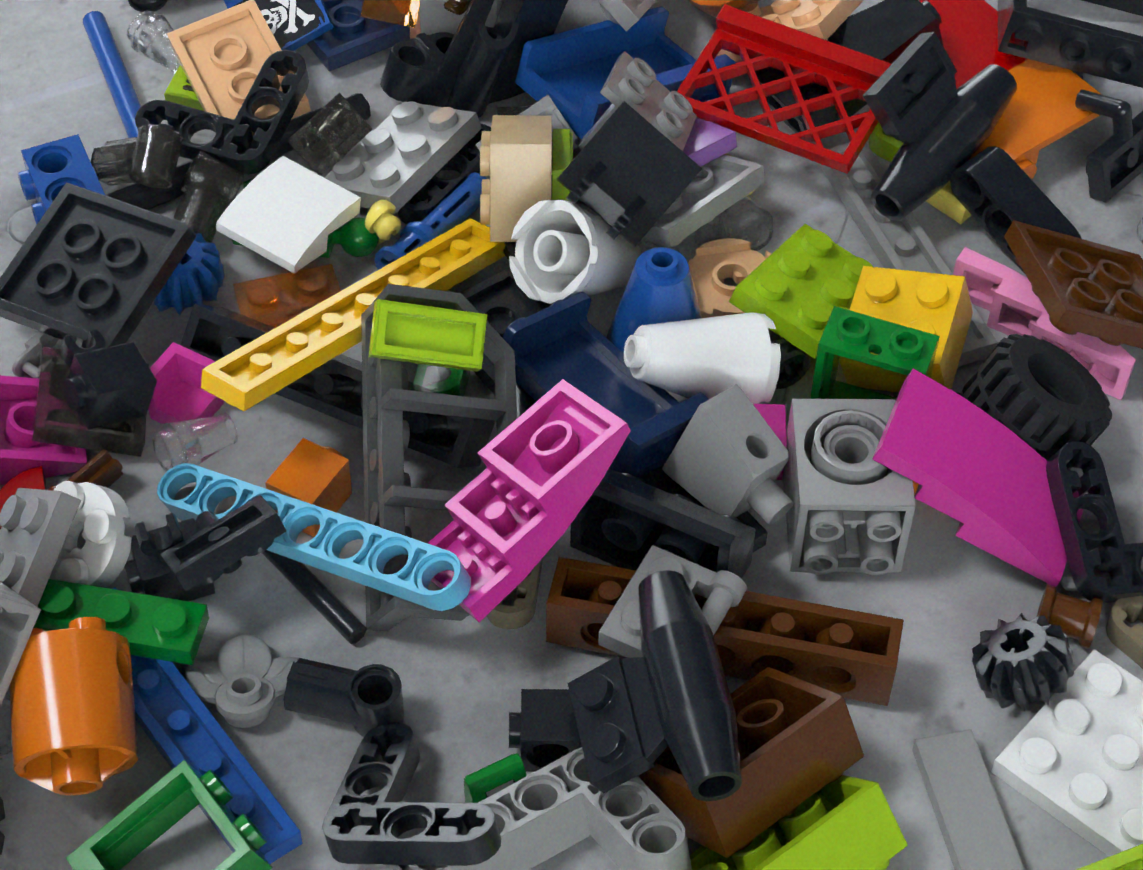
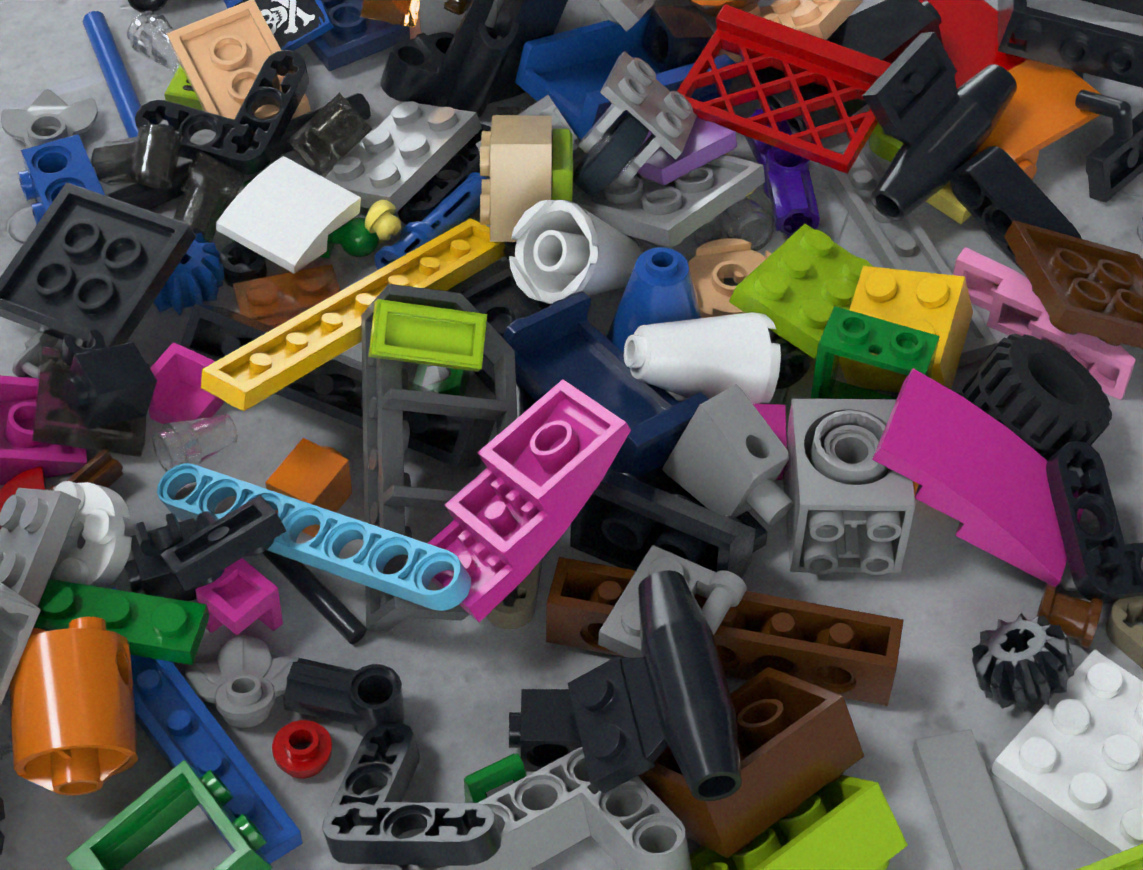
(49, 119): none -> light grey plate
(240, 599): none -> dark pink panel
(242, 257): none -> black bush
(303, 762): none -> red plate
(628, 174): black plate -> none
(675, 36): none -> black brick
(786, 184): none -> dark purple piece

